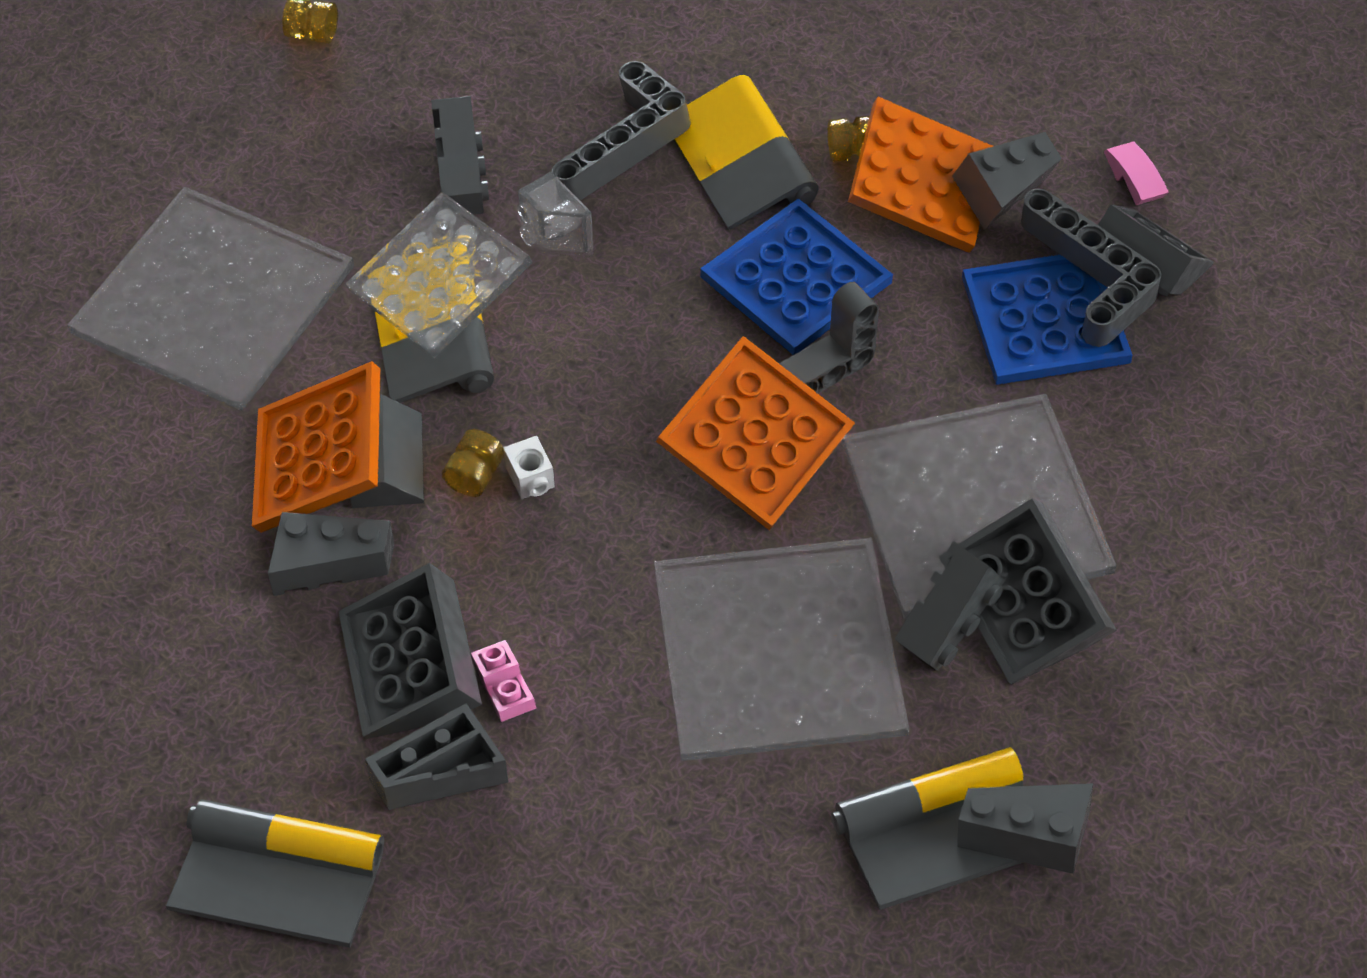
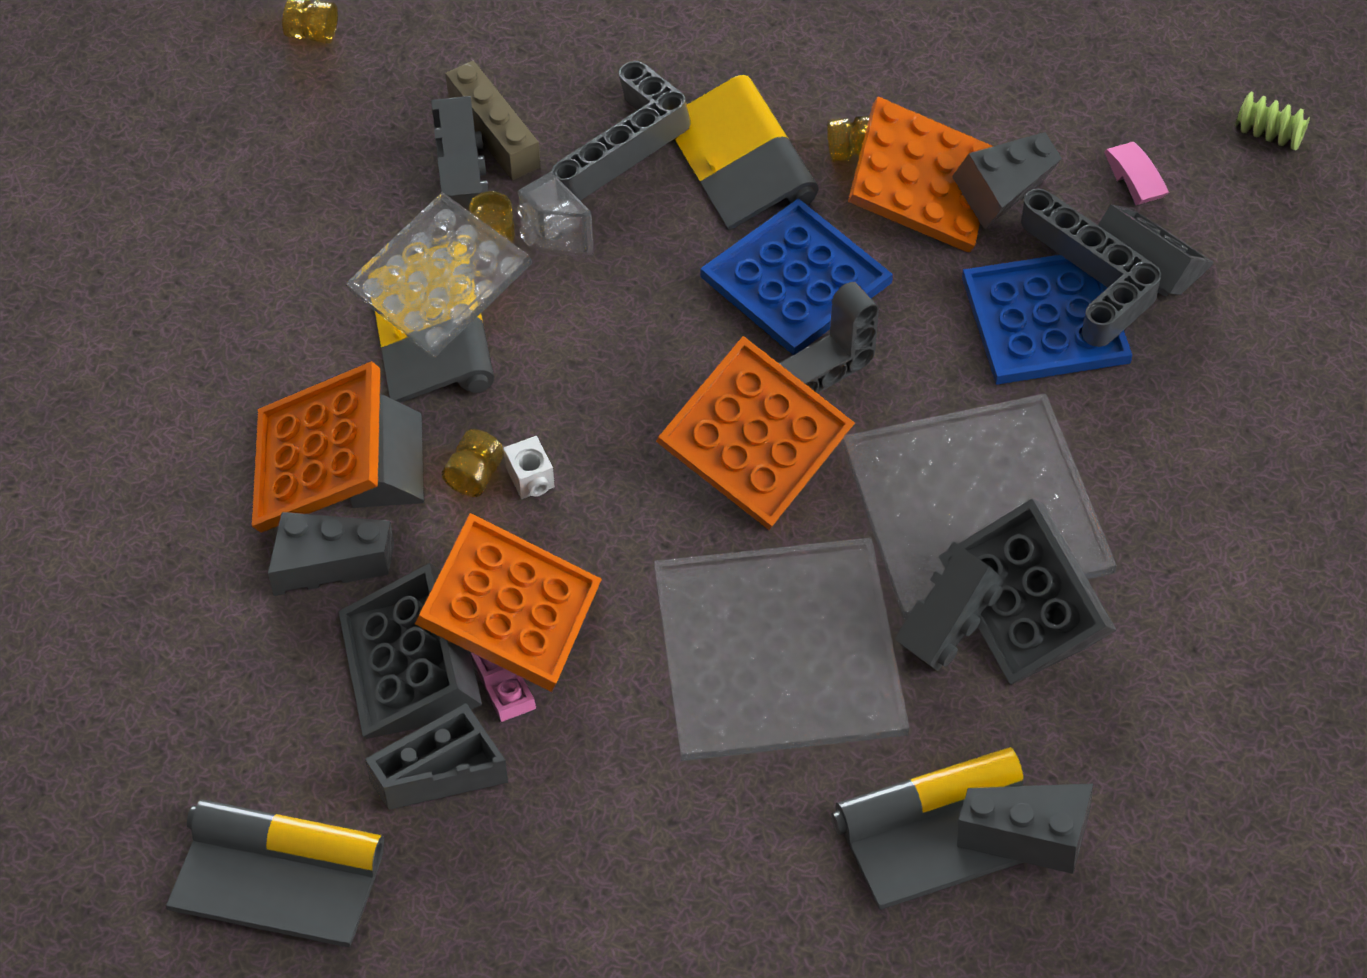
(212, 297): clear plate -> none
(495, 211): none -> clear yellow wheel
(500, 126): none -> dark tan brick
(509, 602): none -> orange plate
(1272, 121): none -> yellowish green piece

